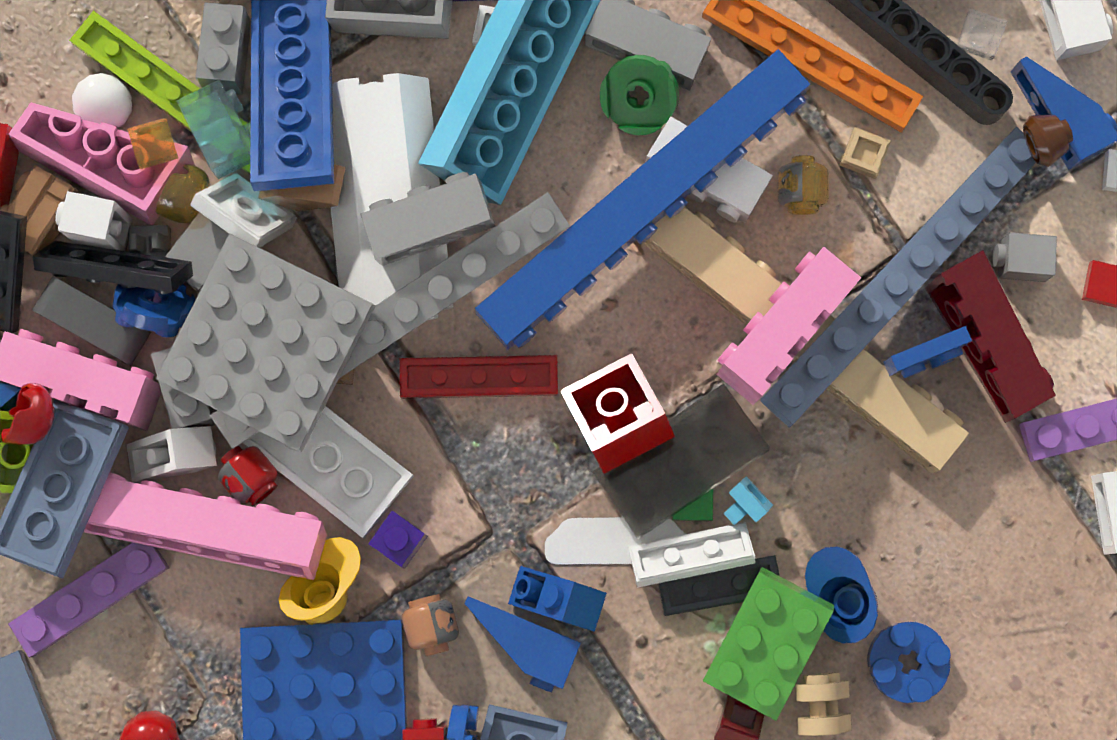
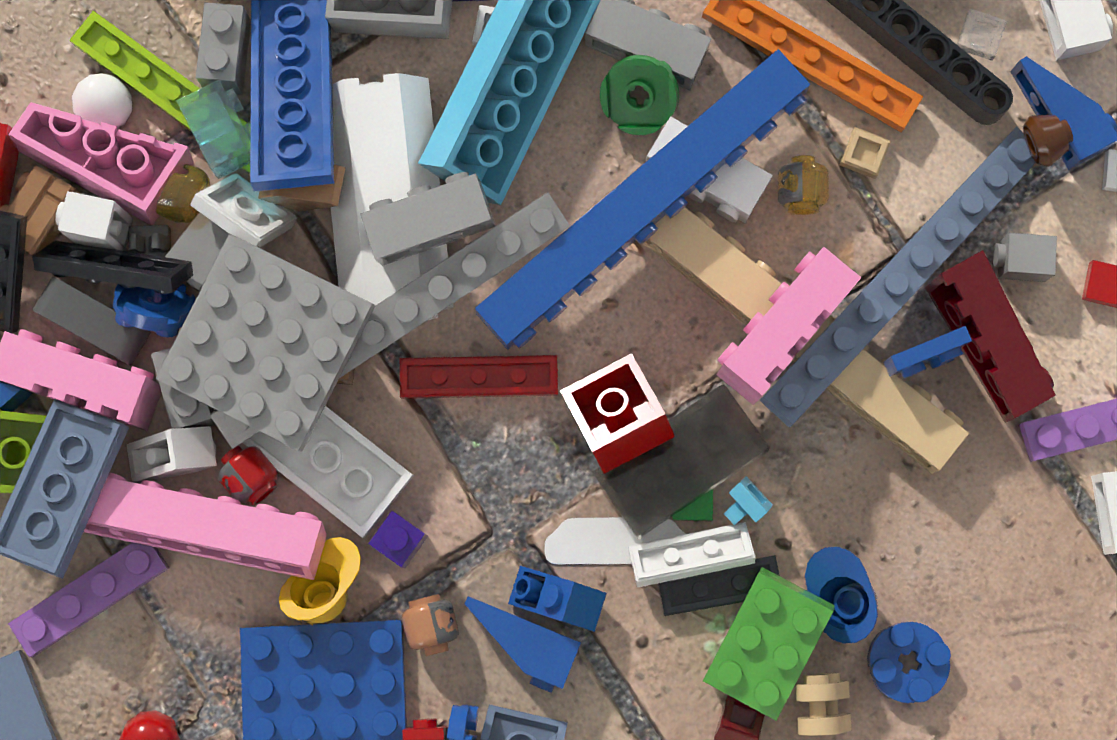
(31, 416): red hair -> none
(152, 143): clear yellow tile -> none

